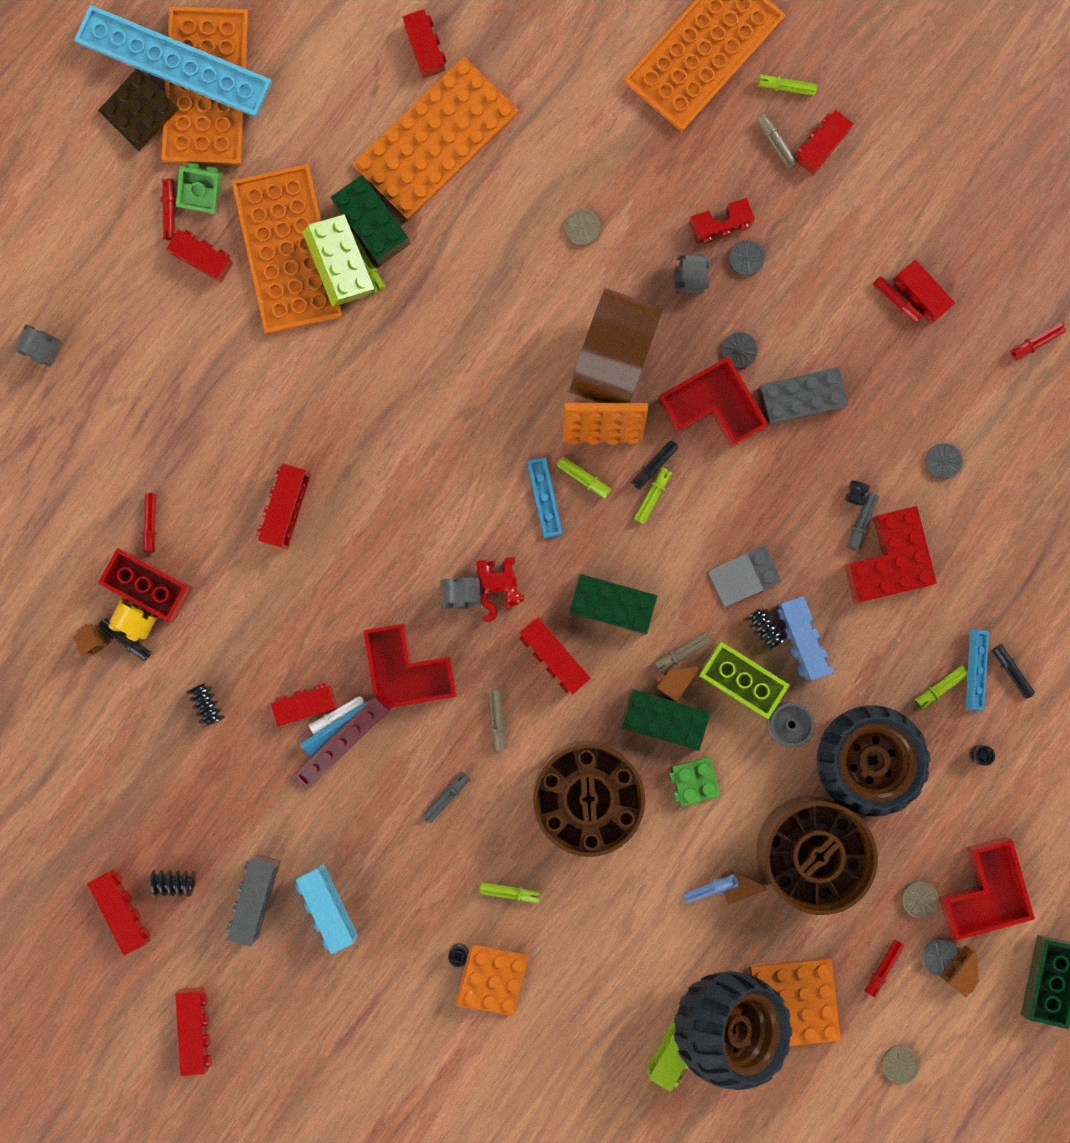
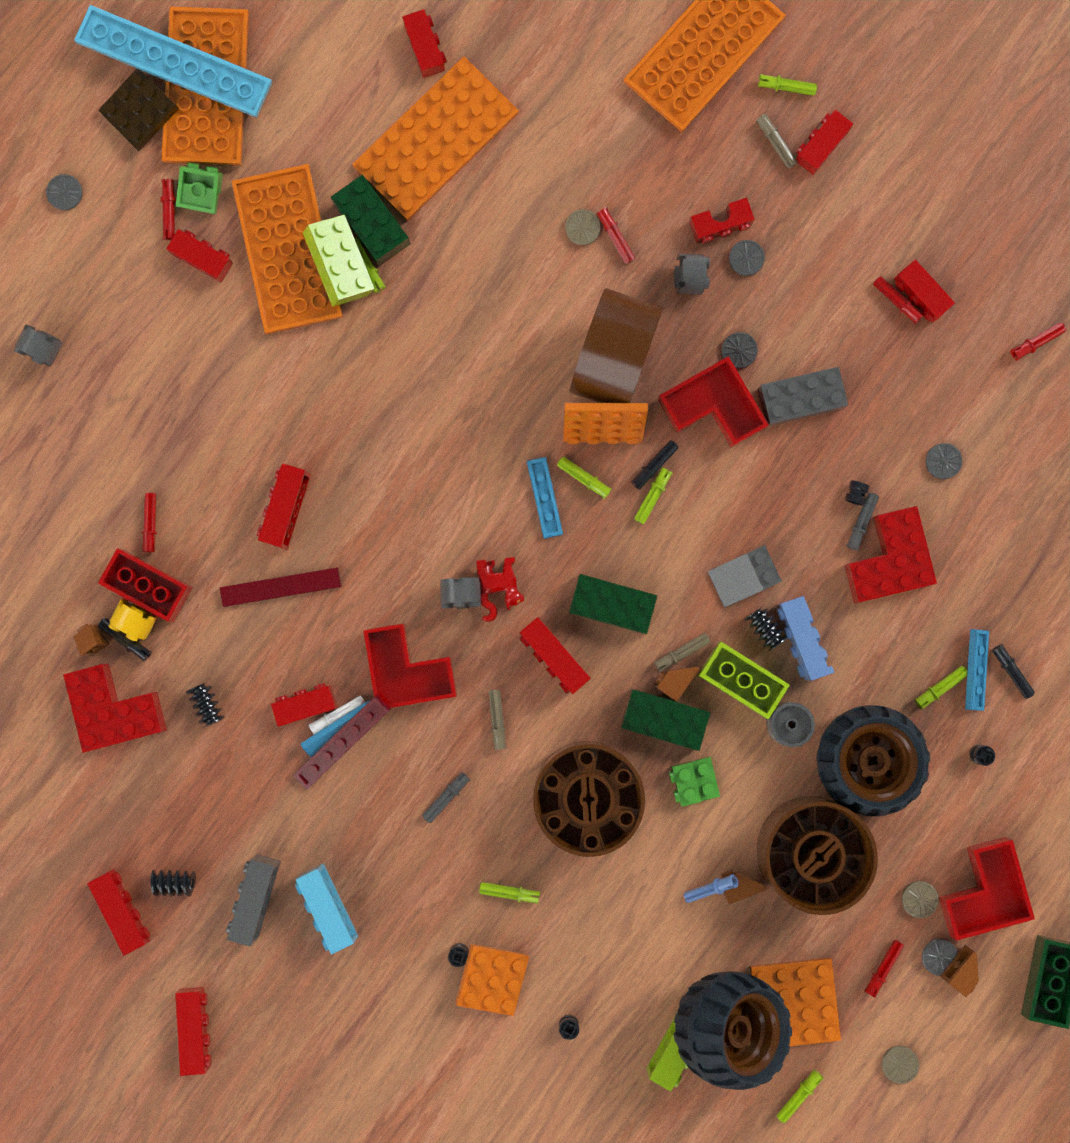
(64, 192): none -> dark grey wheel
(104, 719): none -> red piece
(280, 587): none -> dark red tile
(571, 1024): none -> black wheel
(615, 235): none -> red axle
(800, 1095): none -> lime axle

